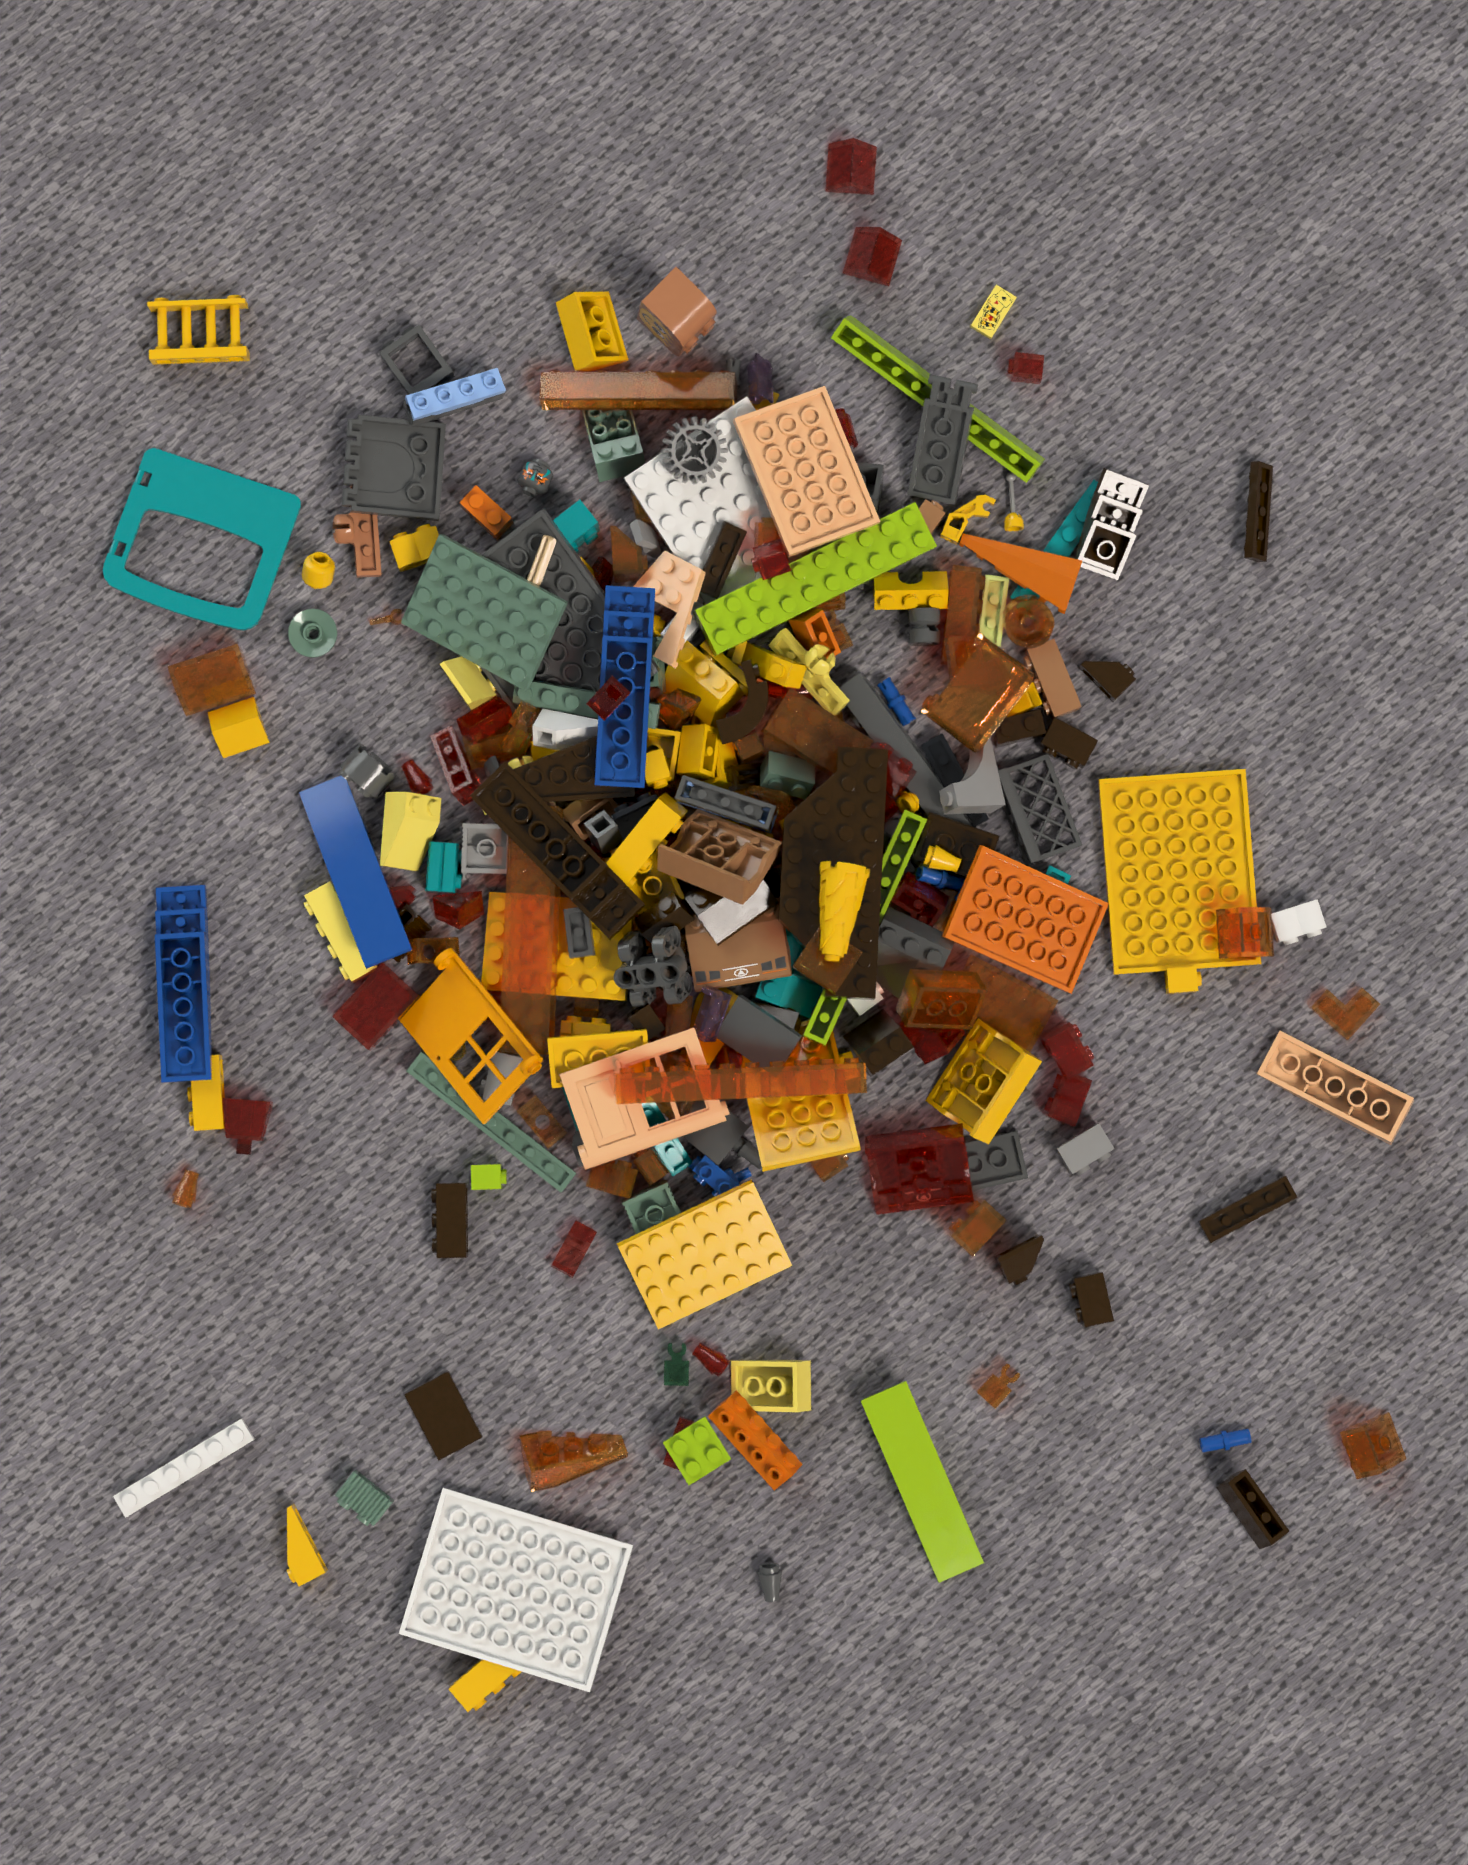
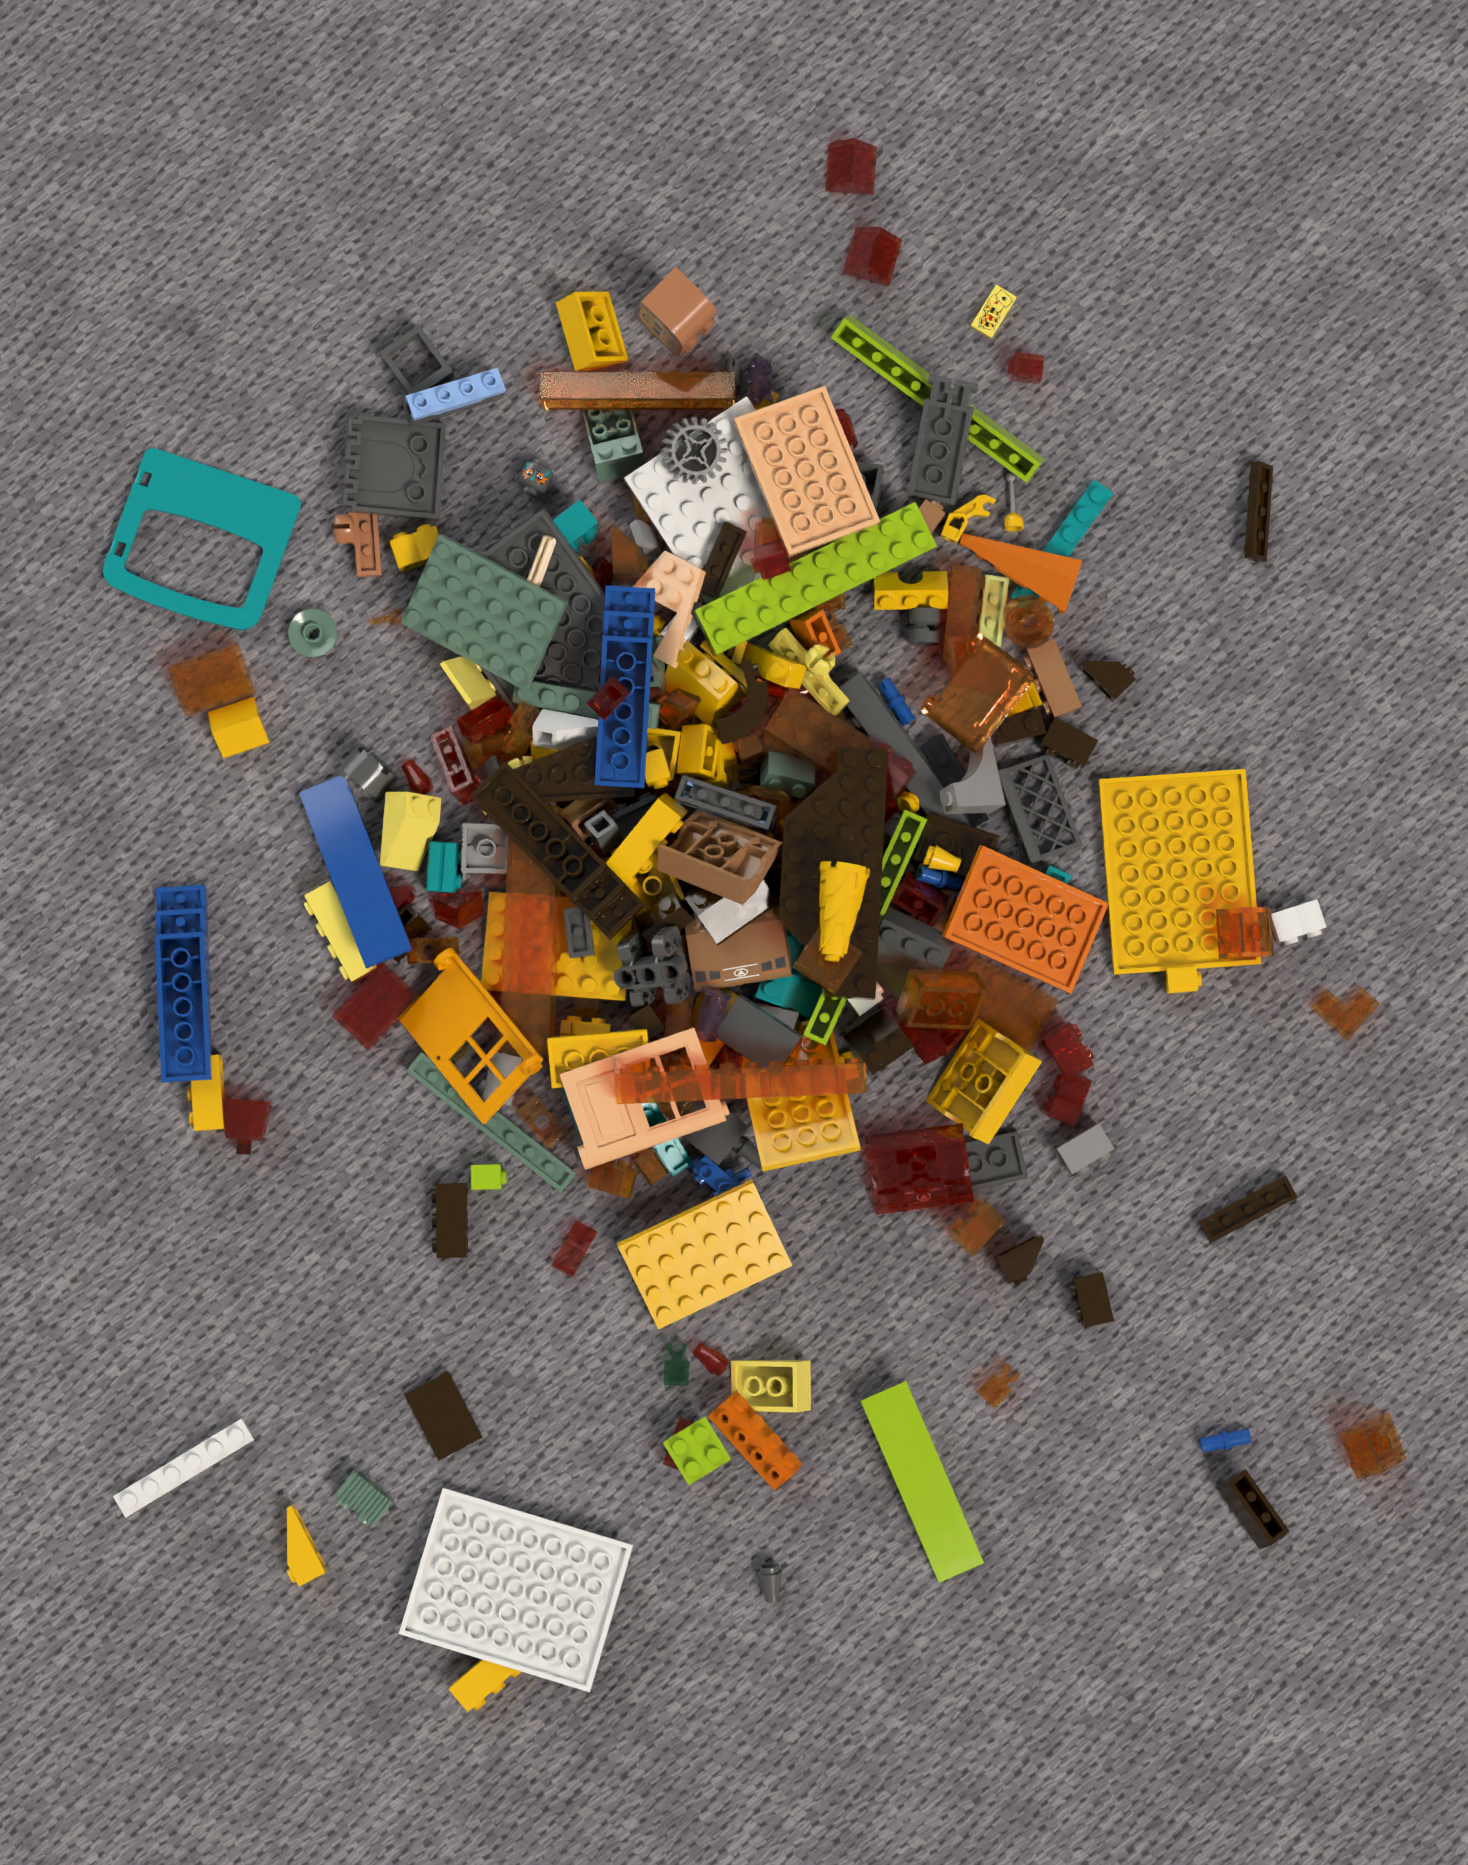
(186, 1190): clear orange cone -> none
(211, 352): yellow fence -> none
(318, 570): yellow head -> none
(486, 512): orange brick -> none
(557, 1460): clear orange wedge -> none
(651, 1206): sand green piece -> none
(829, 1166): clear orange brick -> none
(1111, 523): slope -> none
(1336, 1087): light nougat slope -> none

